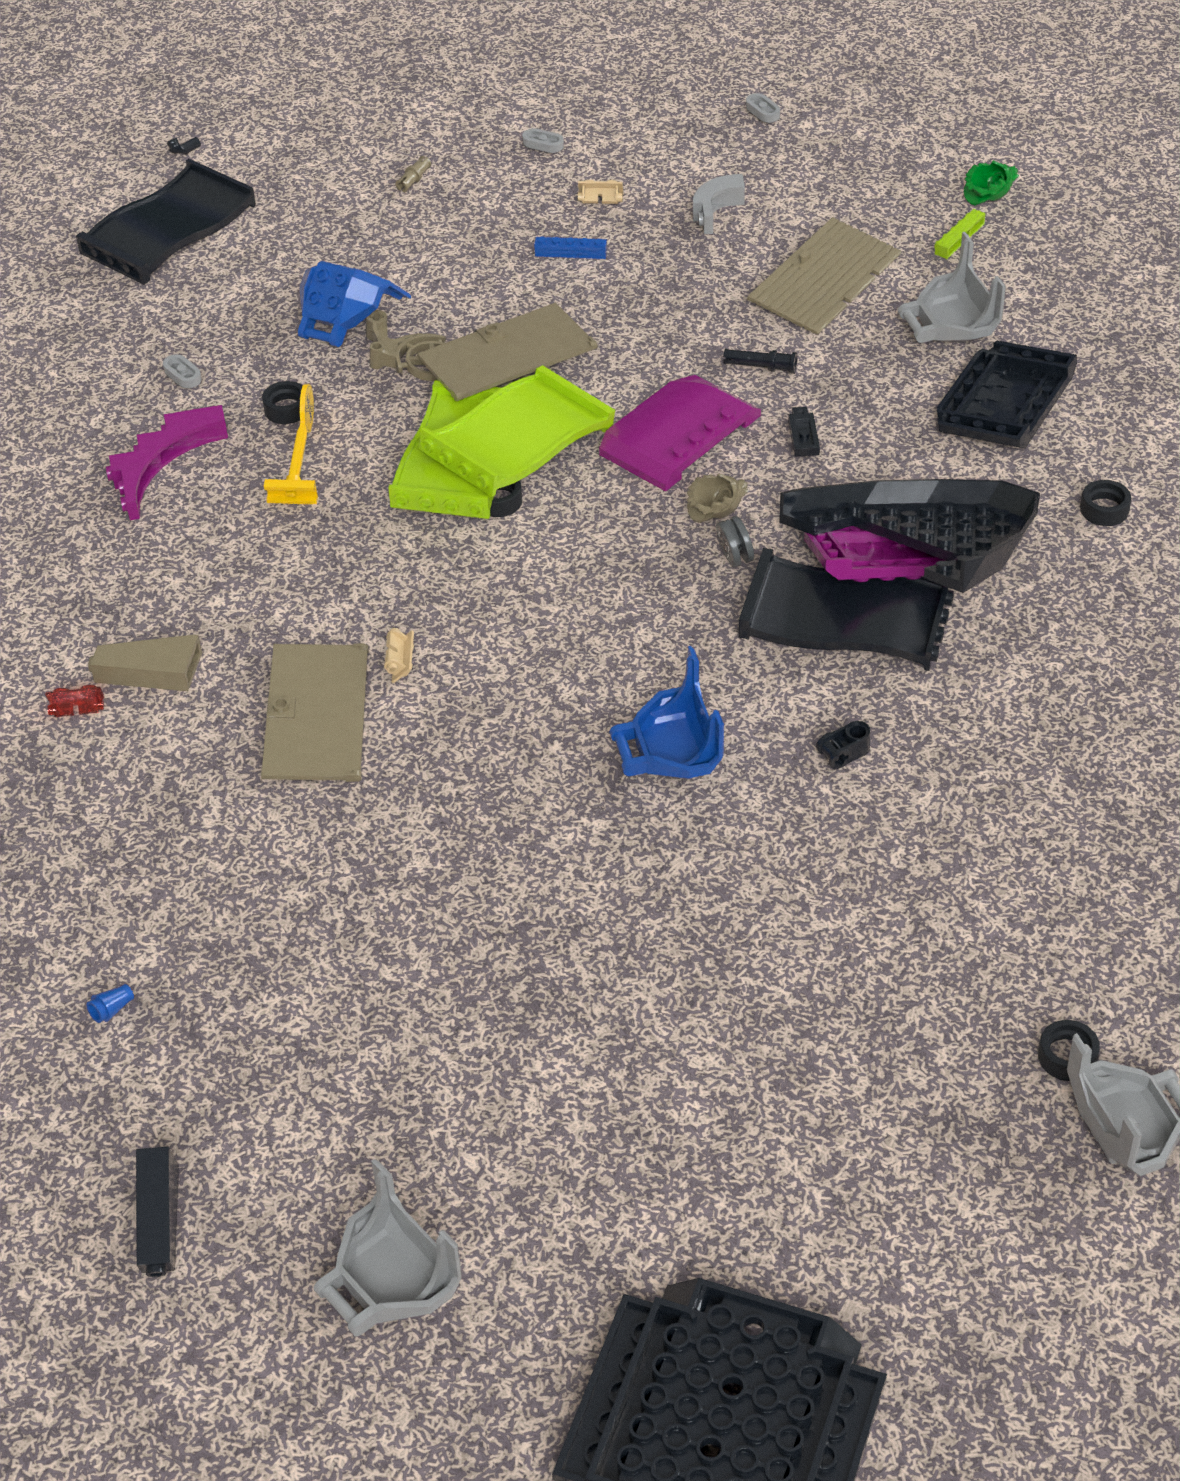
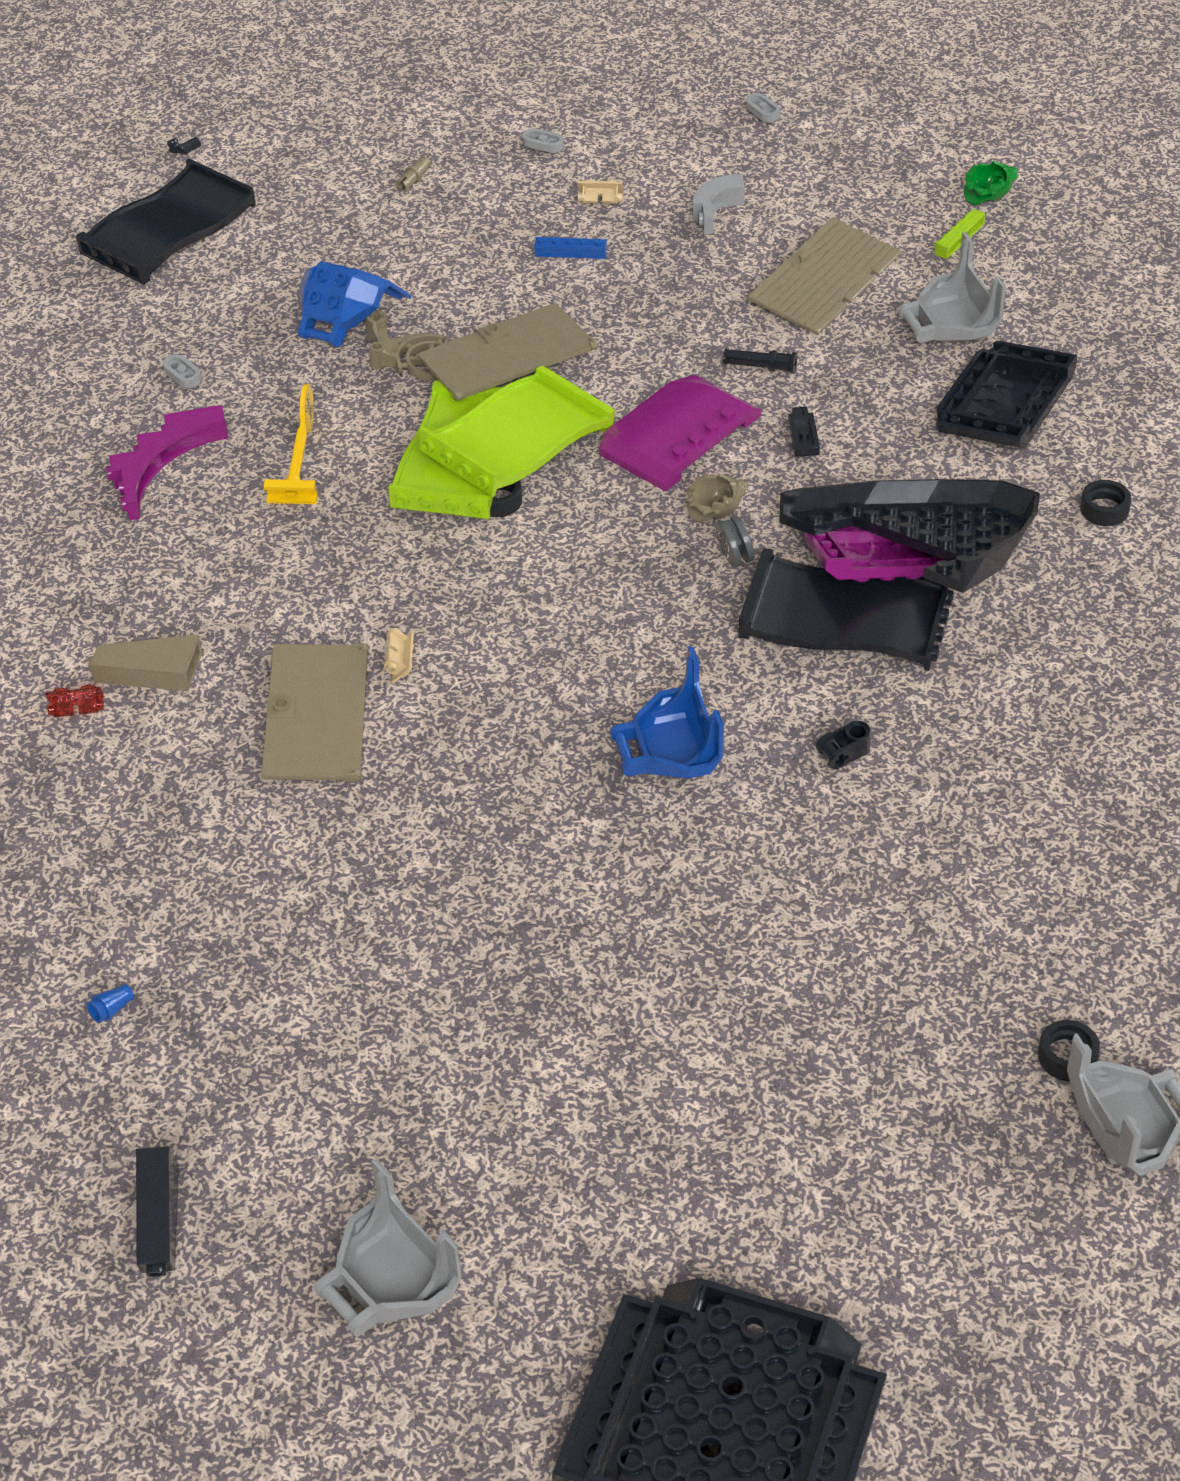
(282, 391): black tyre -> none

